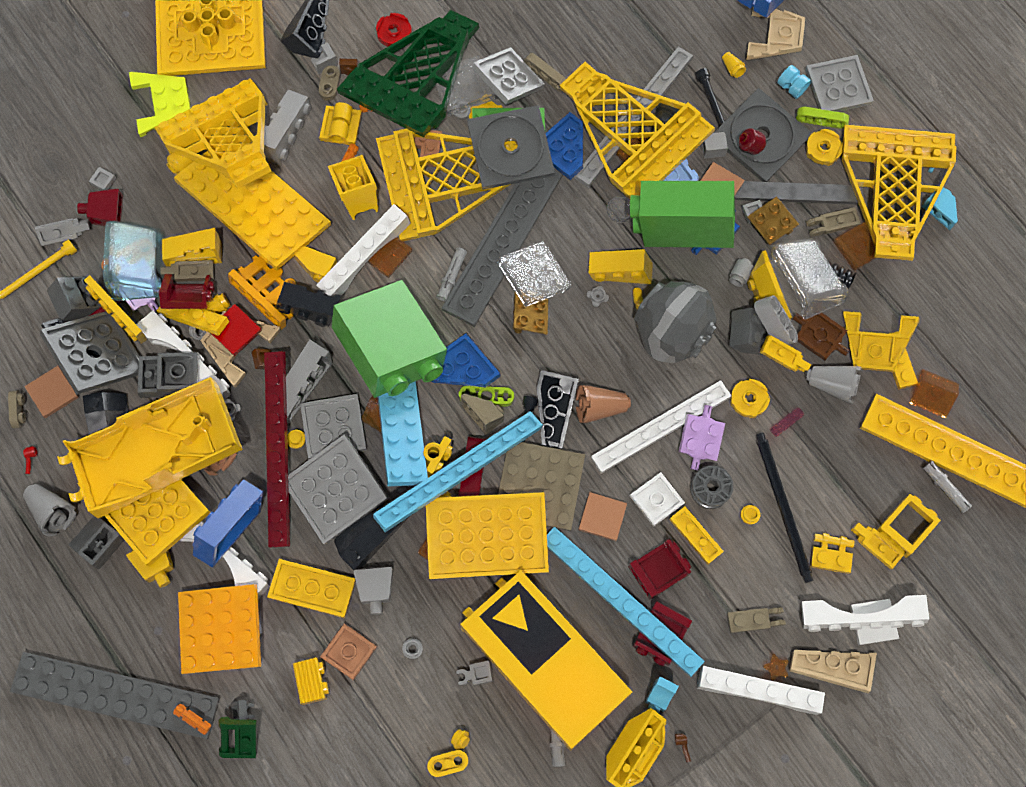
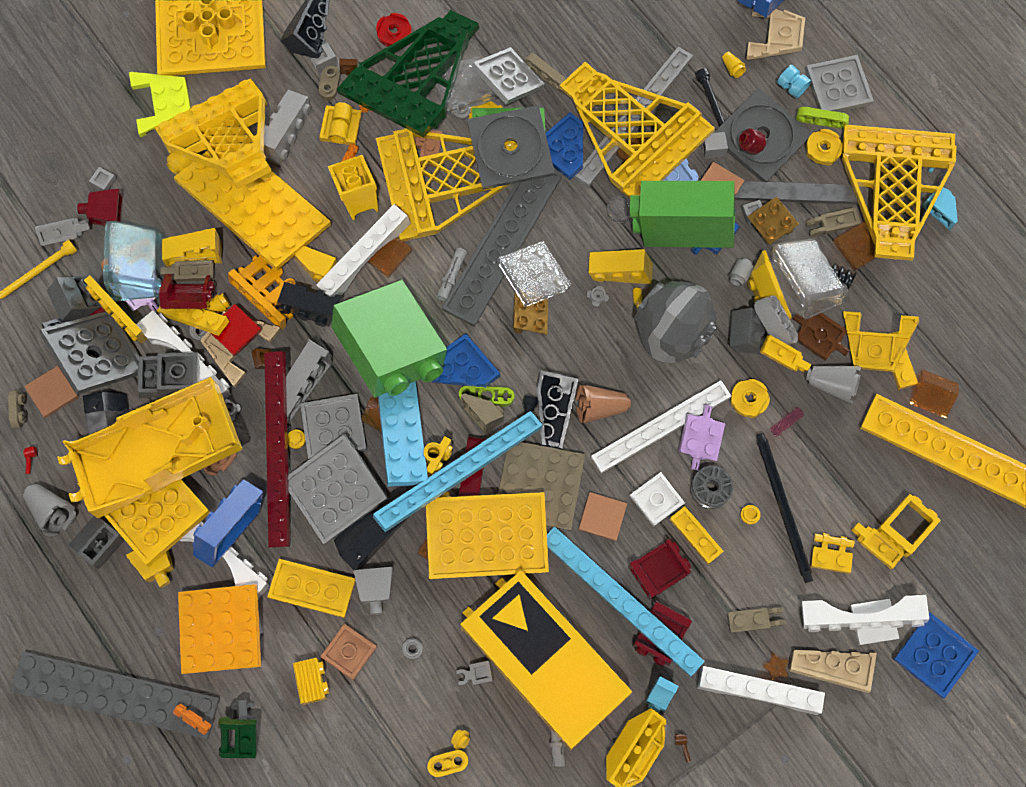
(936, 656): none -> blue plate
(948, 488): light grey pin -> none

